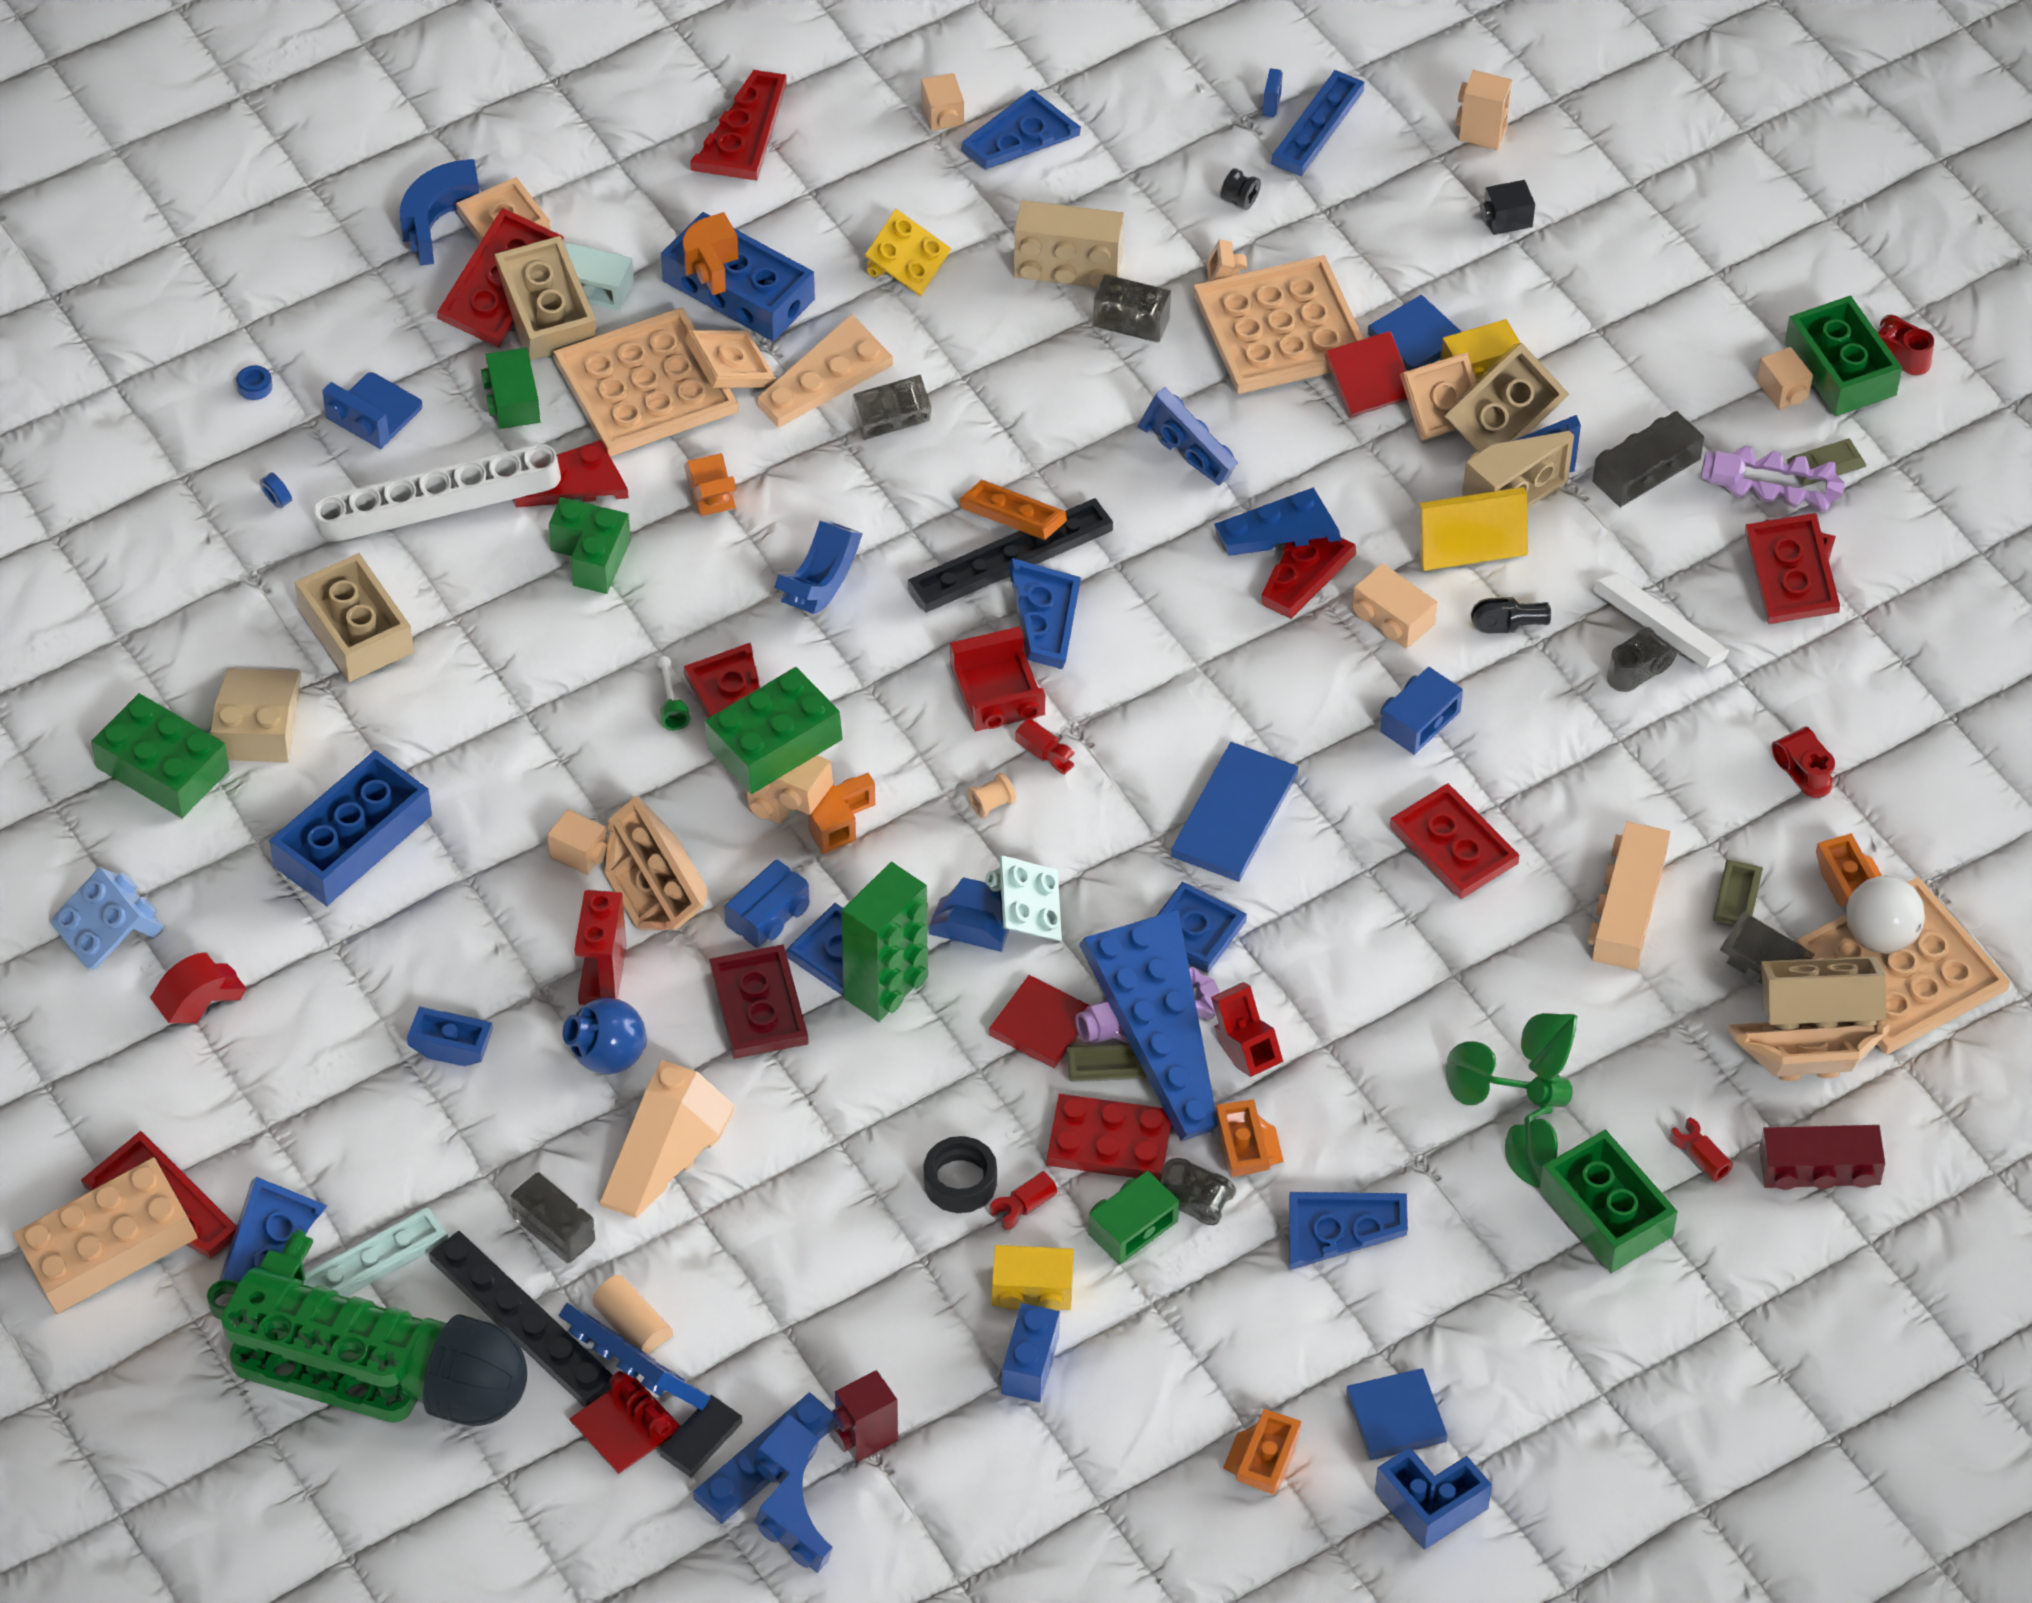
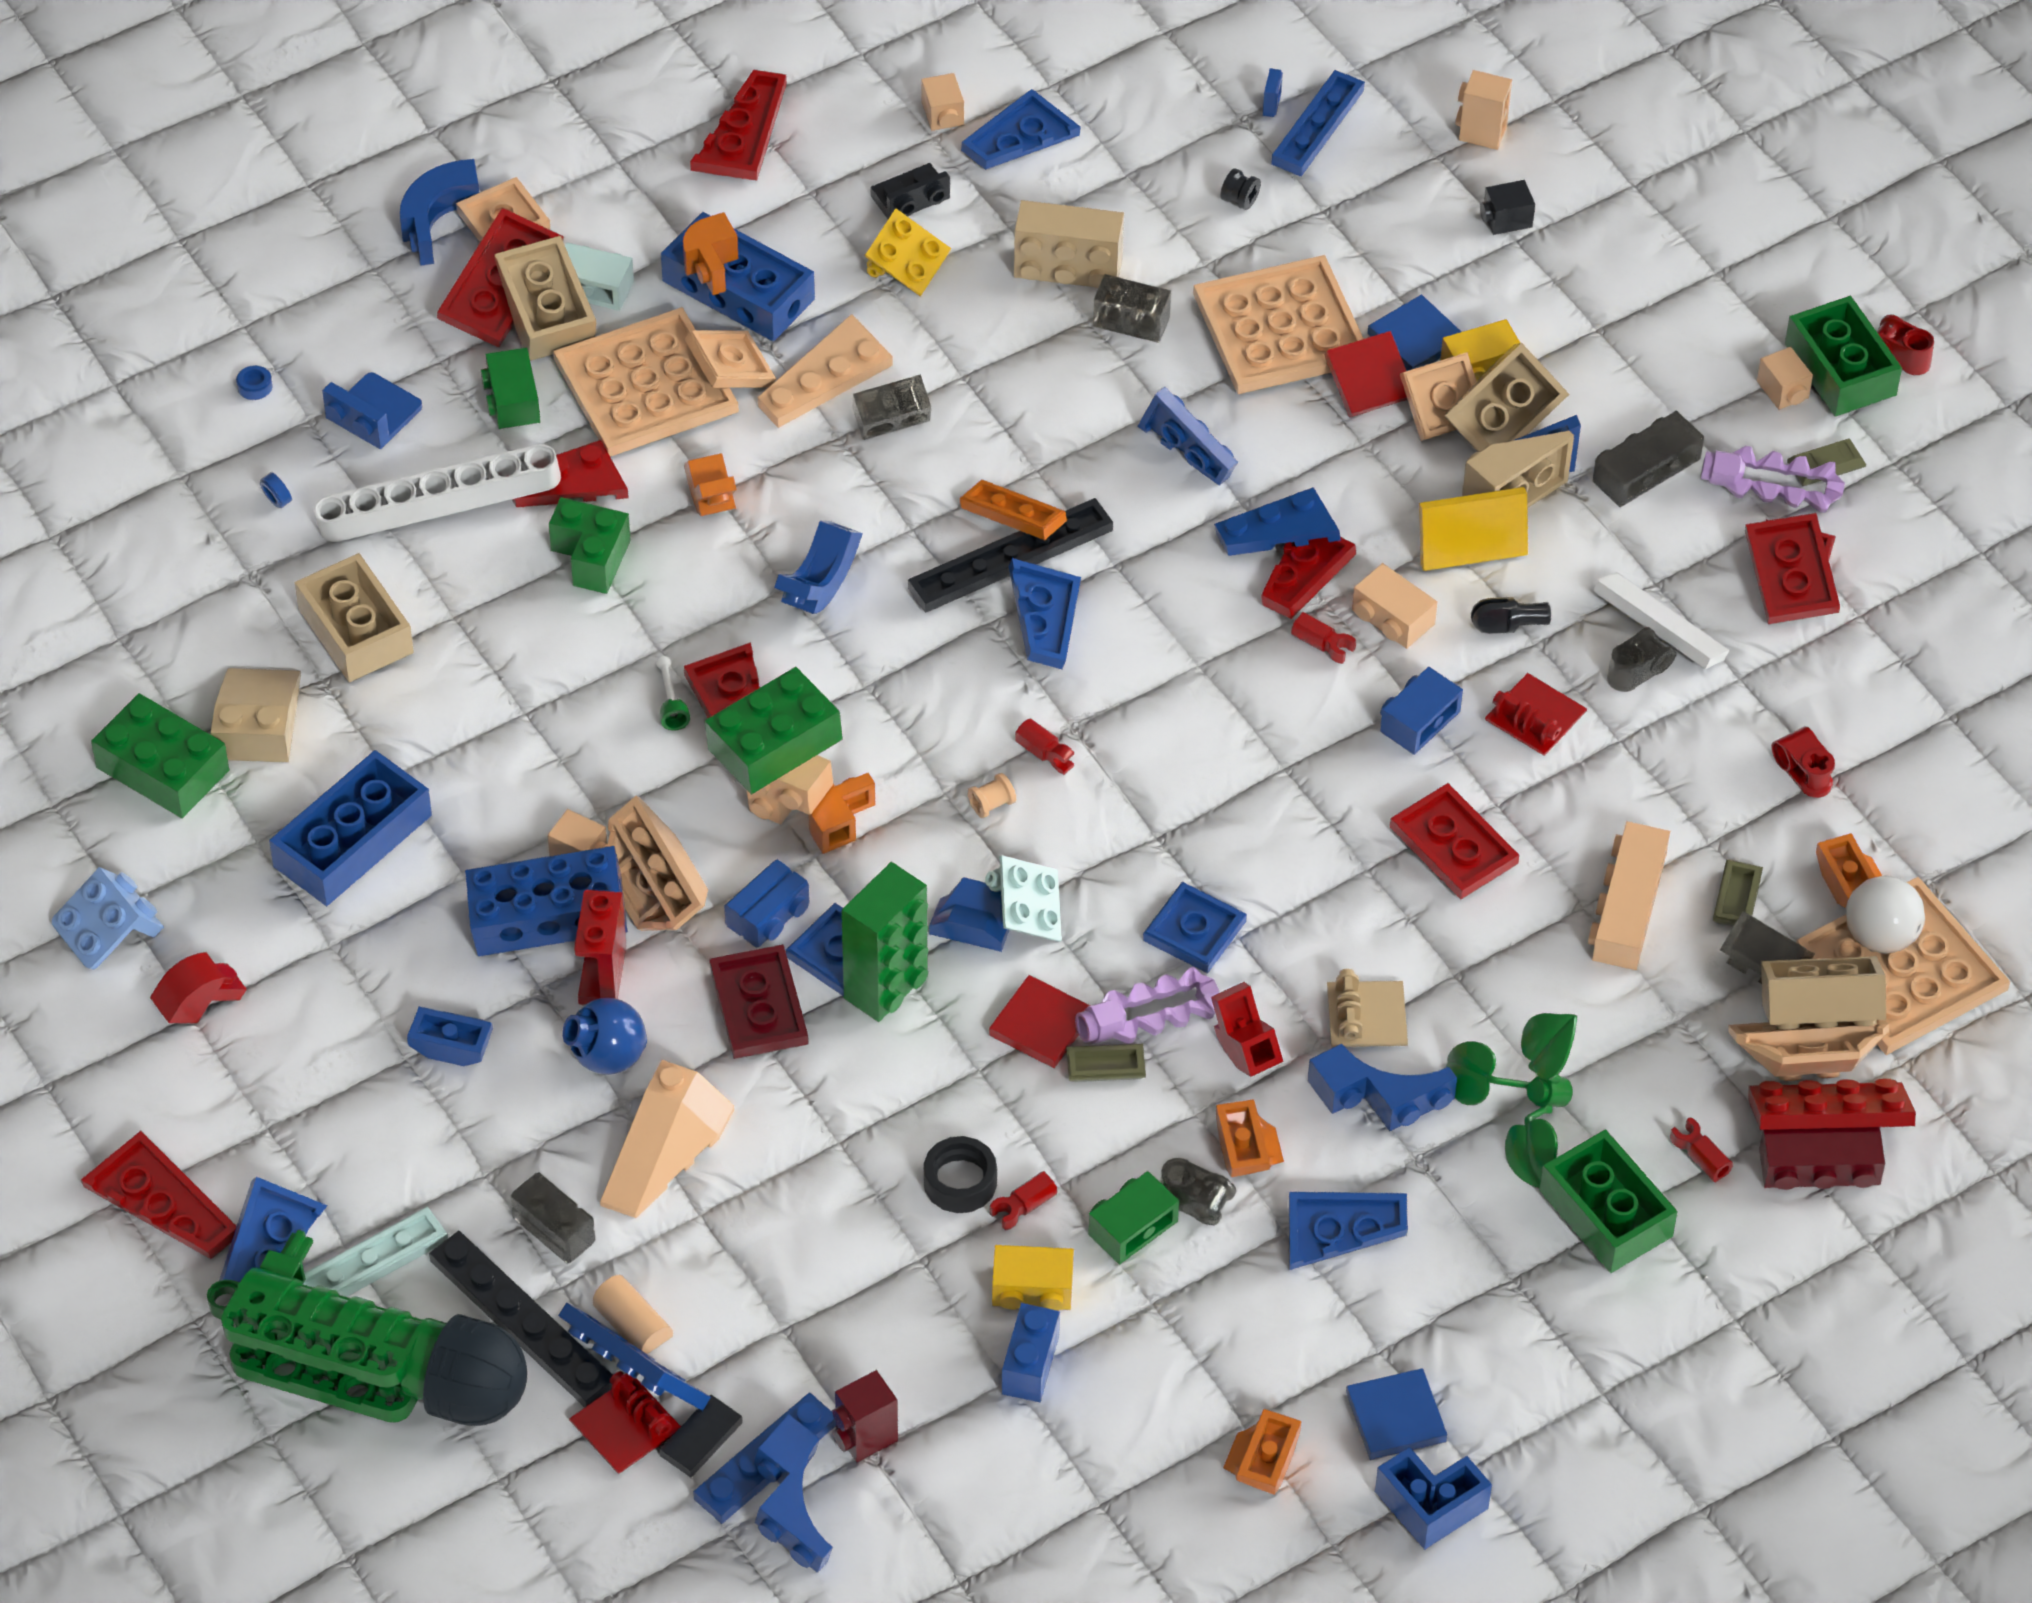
(105, 1235): light nougat brick -> none
(536, 898): none -> blue brick
(912, 191): none -> black bracket
(996, 679): red panel -> none
(1108, 1137): red plate -> none
(1153, 998): blue wing -> none
(1223, 262): light nougat tile -> none
(1234, 811): blue tile -> none
(1323, 637): none -> red bar
(1366, 1012): none -> tan hinge
(1396, 1099): none -> blue arch
(1535, 713): none -> red hinge
(1831, 1105): none -> red plate

